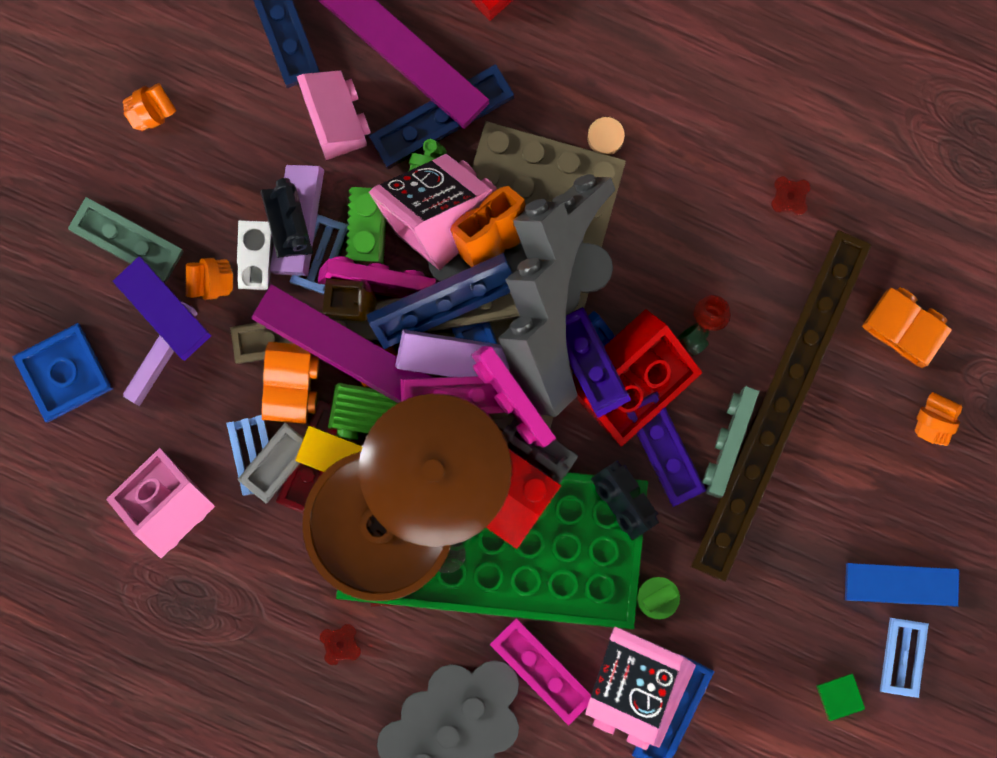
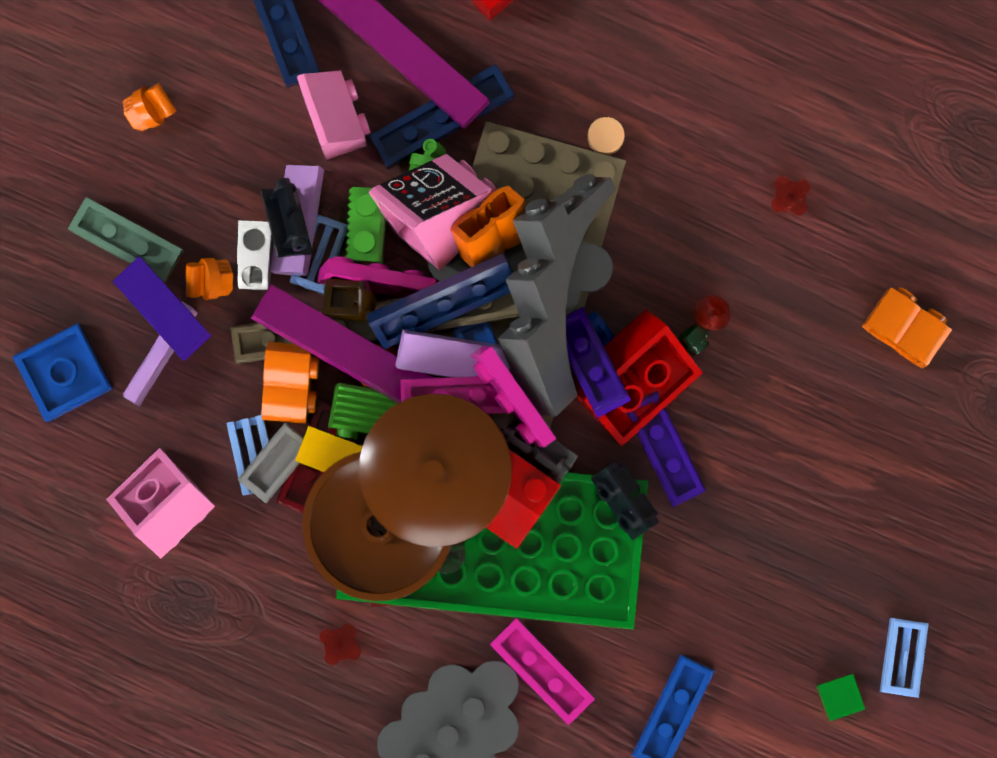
(638, 689): slope -> none
(658, 598): bright green piece -> none
(729, 441): sand green plate -> none
(781, 406): dark brown plate -> none
(902, 584): blue tile -> none
(938, 419): orange piece -> none

